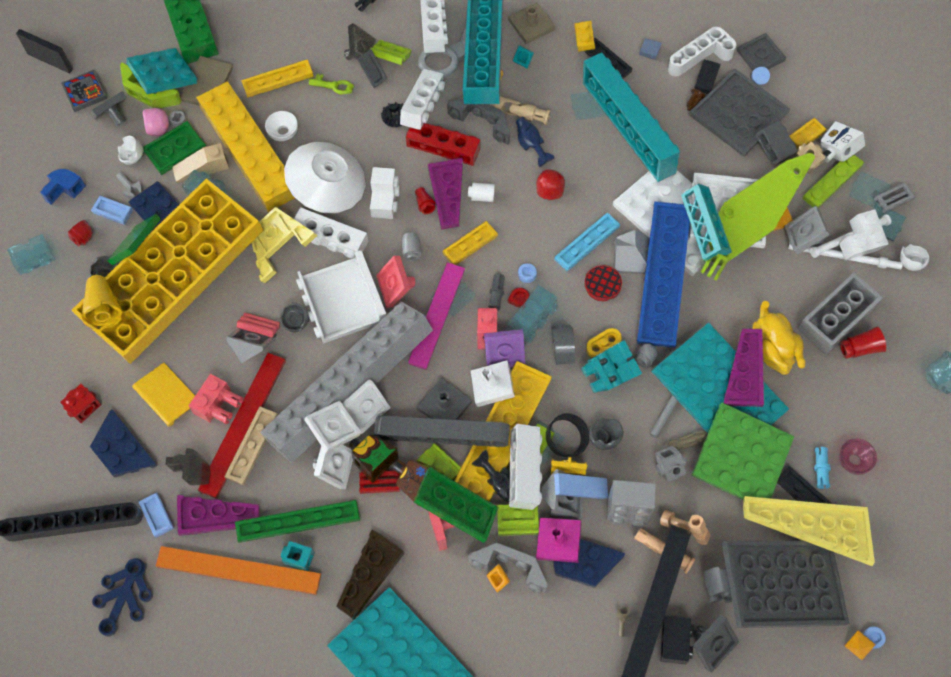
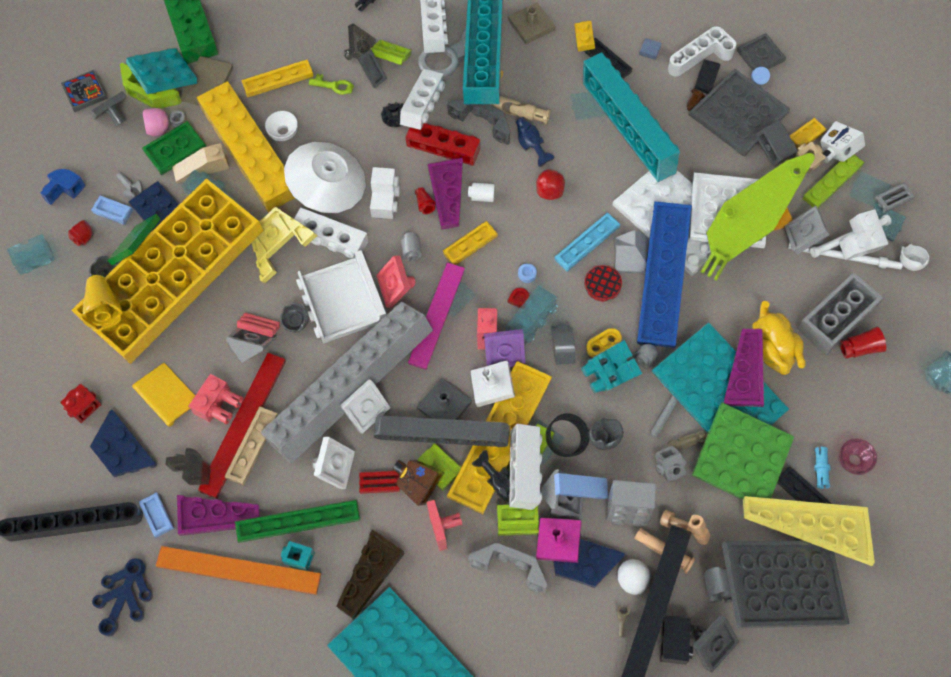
(44, 51): black tile -> none
(130, 151): white hair -> none
(332, 426): white tile -> none
(373, 456): torso -> none
(456, 504): green tile -> none
(496, 291): dark grey axle -> none
(498, 578): light orange slope -> none
(523, 56): teal slope -> none
(569, 466): yellow piece -> none
(634, 576): none -> white hair
(712, 221): teal fence -> none
(860, 645): light orange slope -> none
(876, 635): light blue tile -> none

